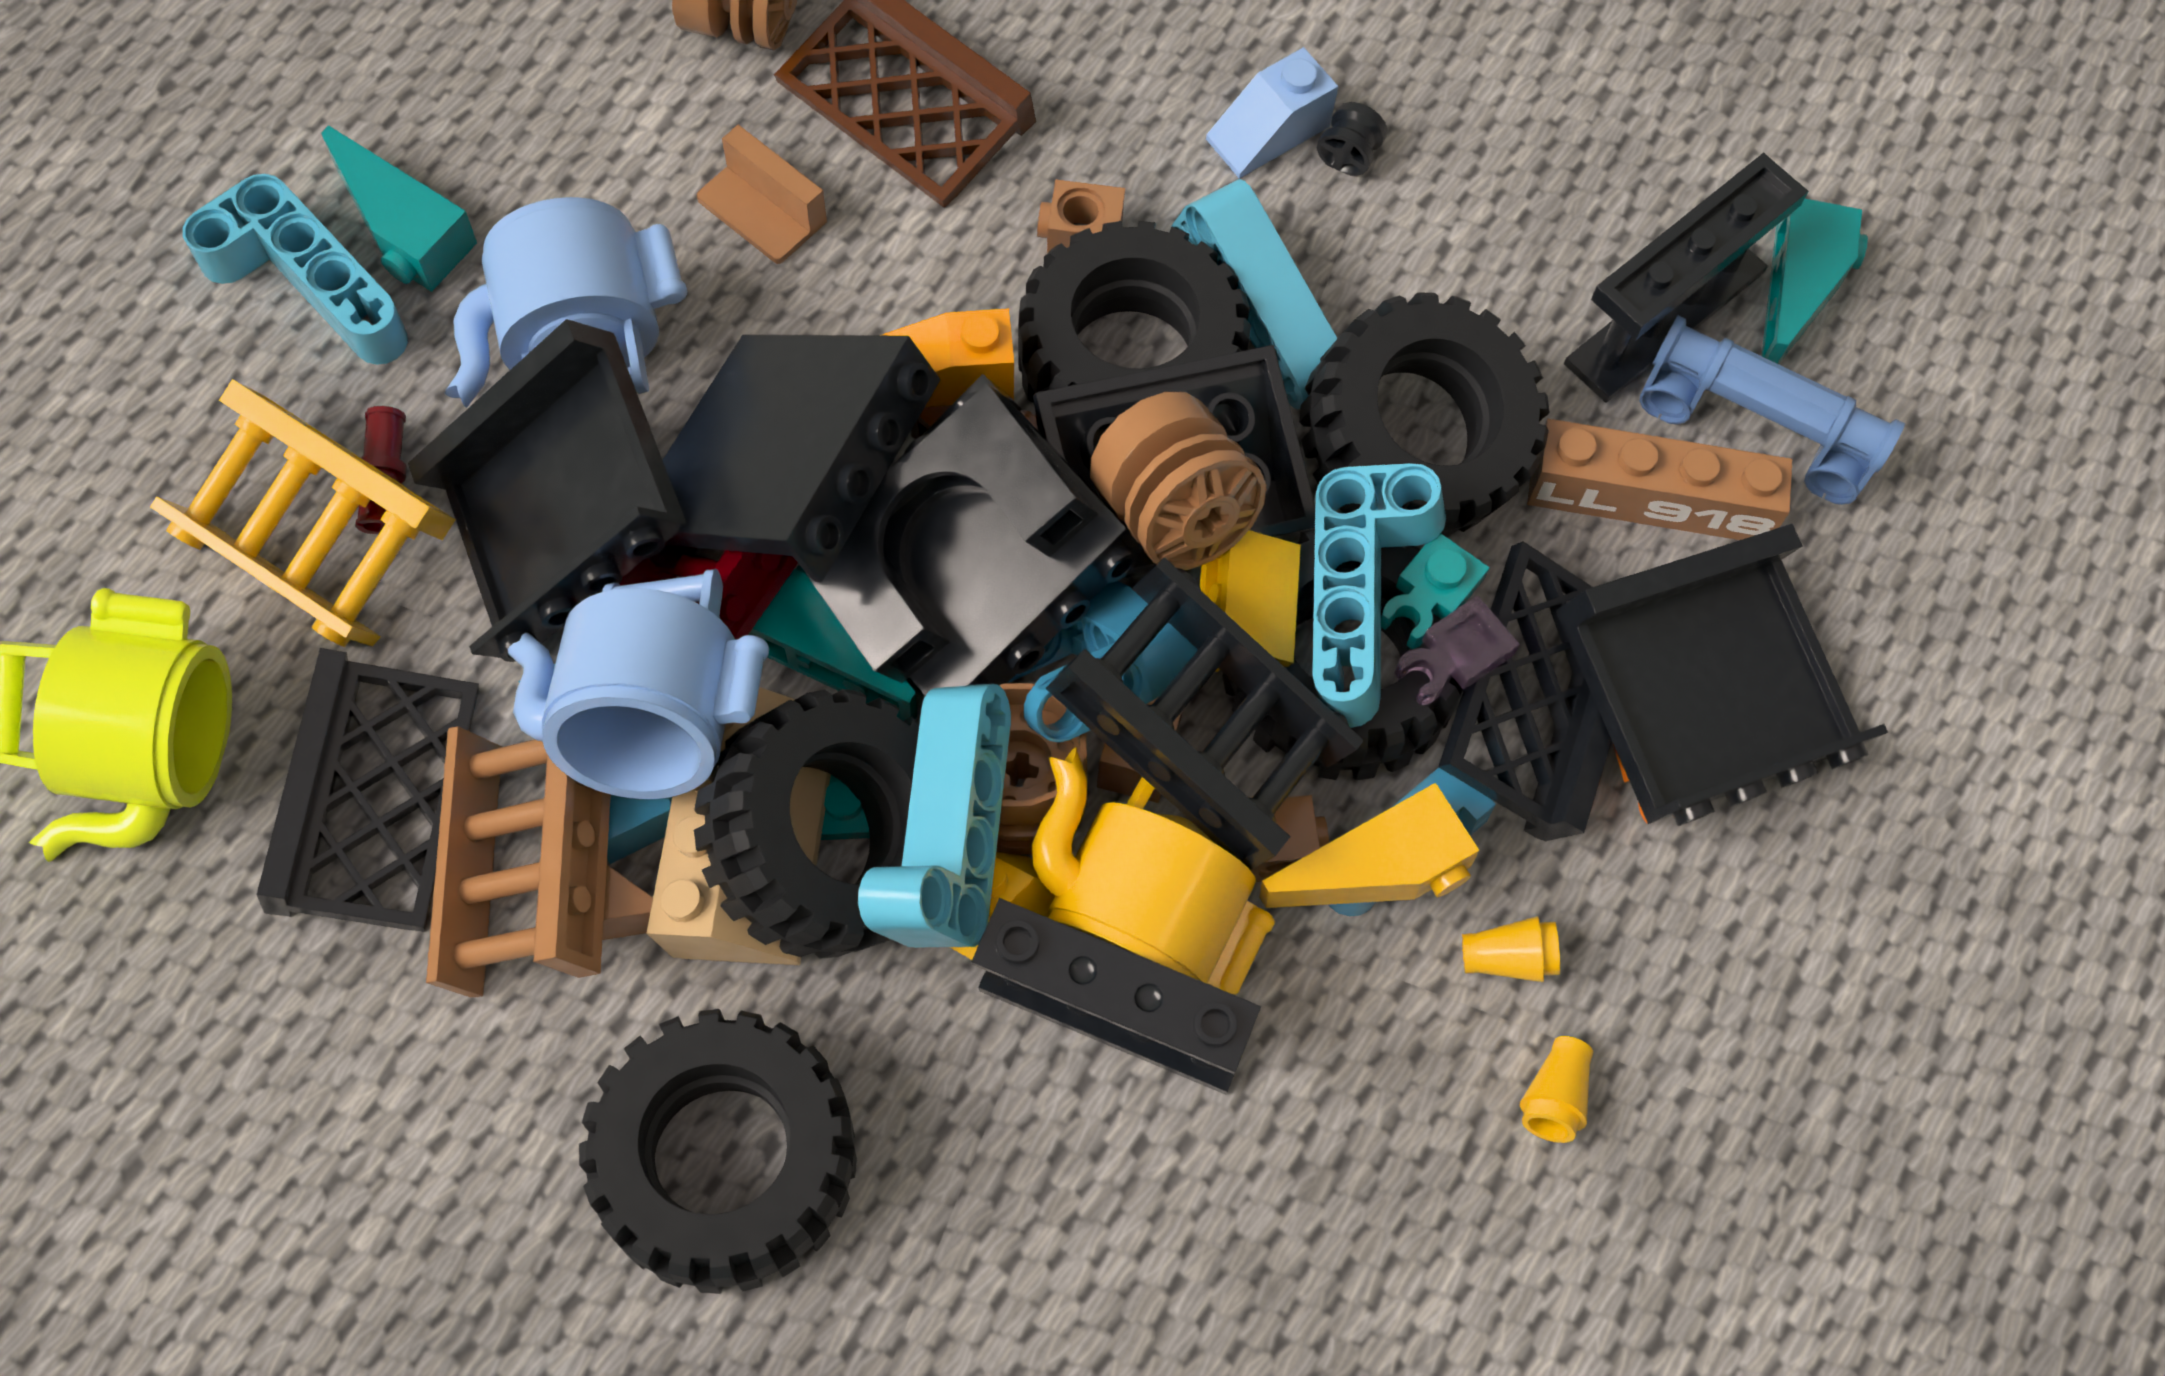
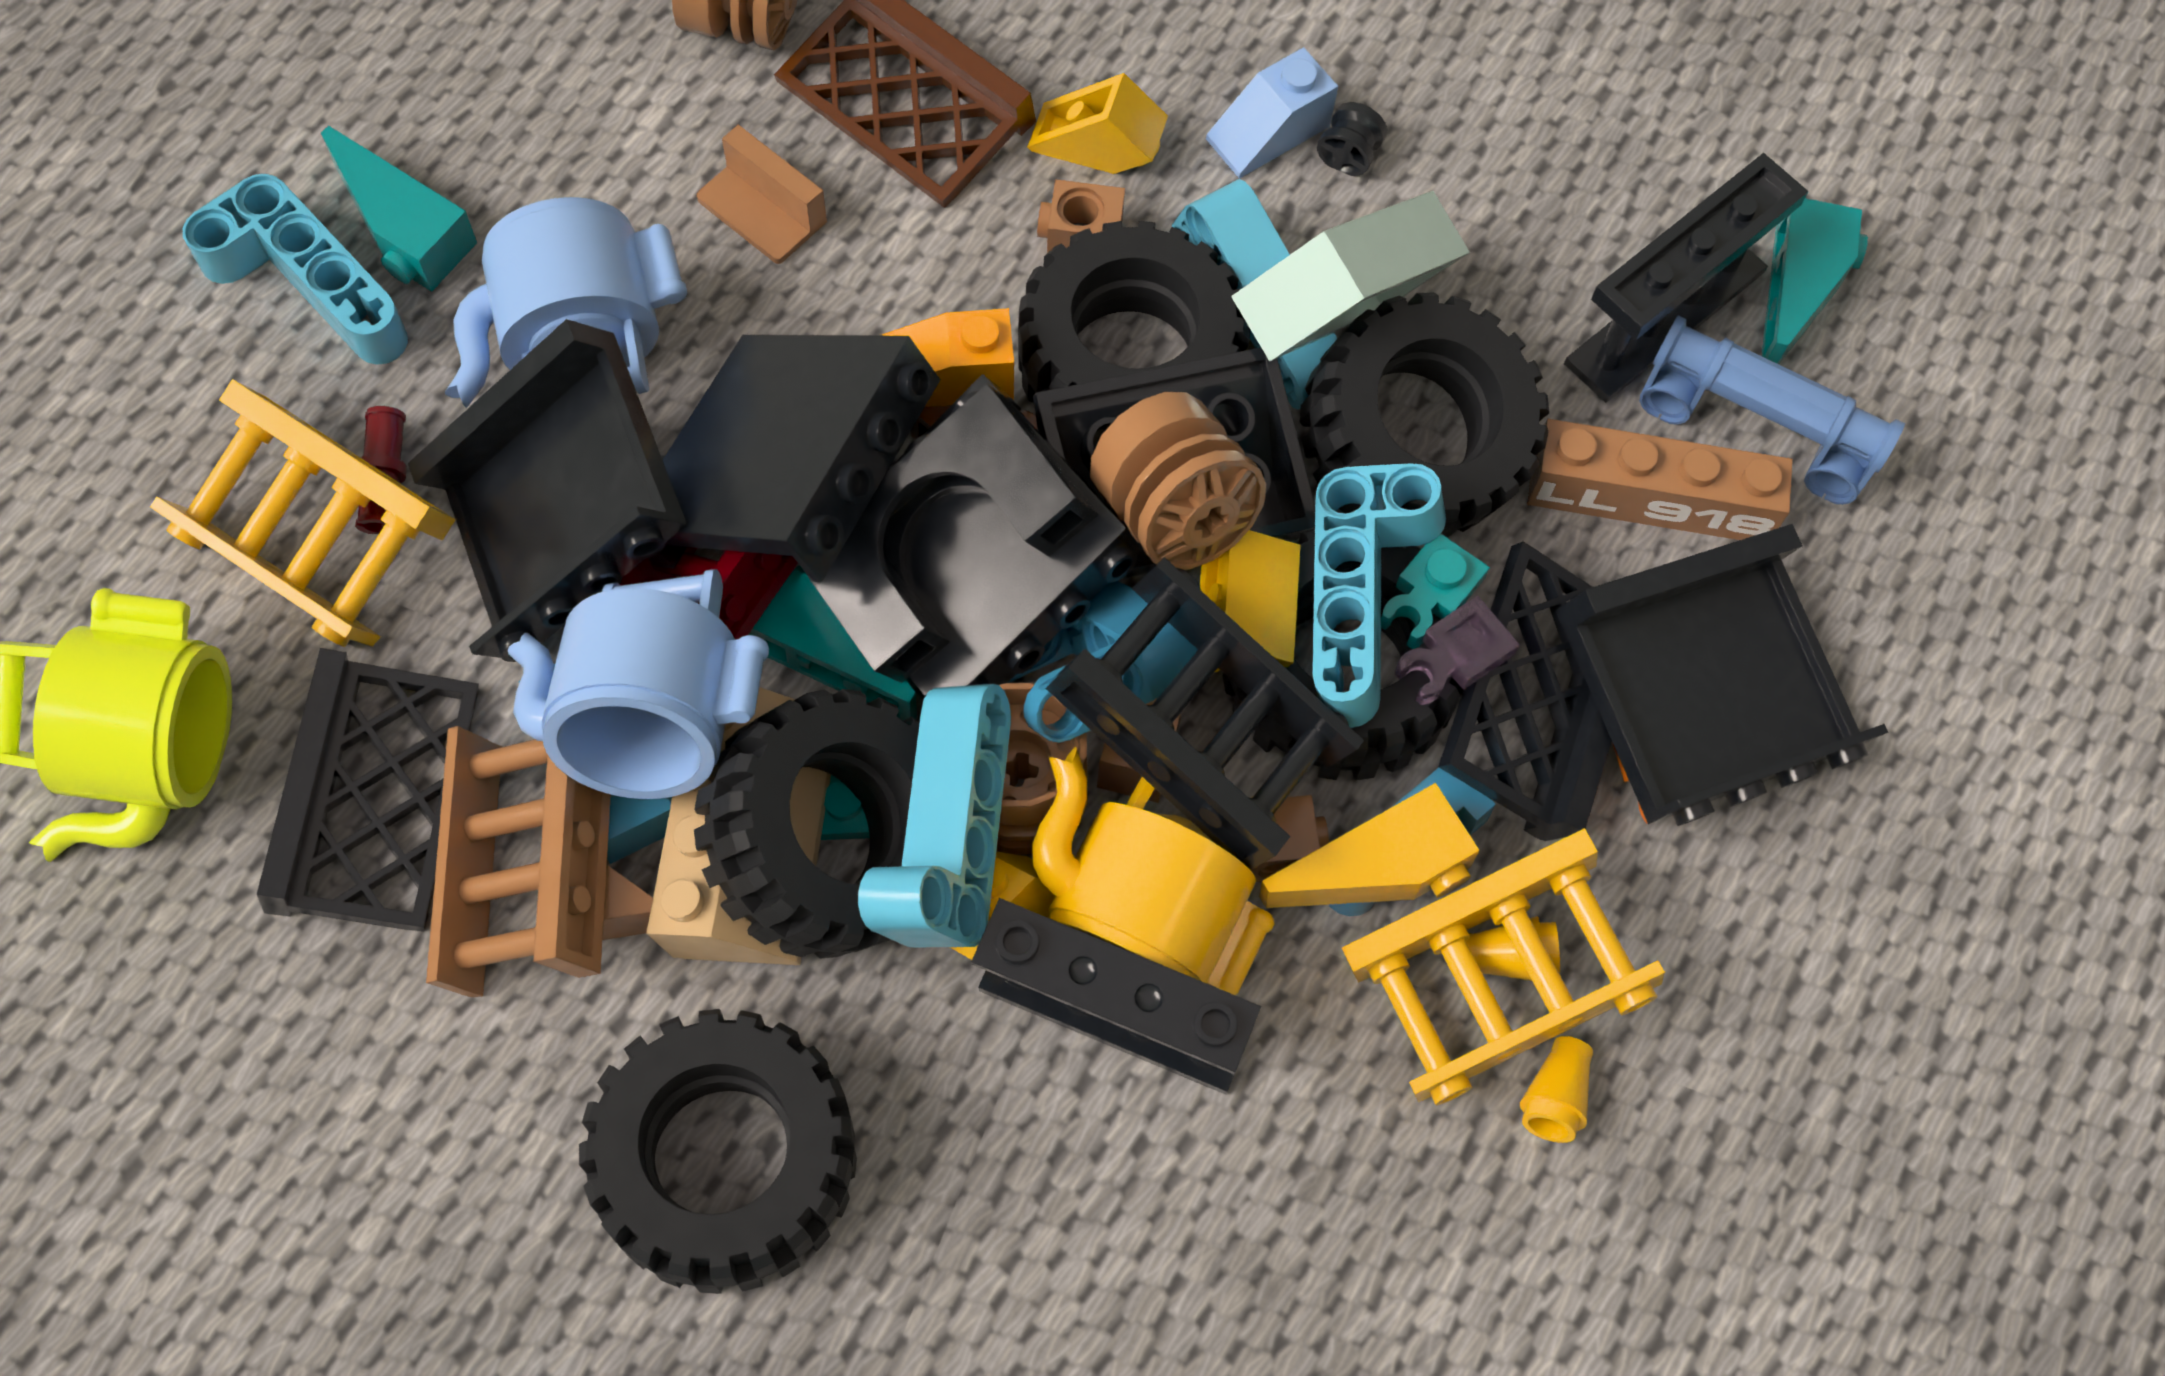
(1101, 126): none -> yellow slope
(1349, 272): none -> light aqua piece
(1503, 899): none -> yellow fence

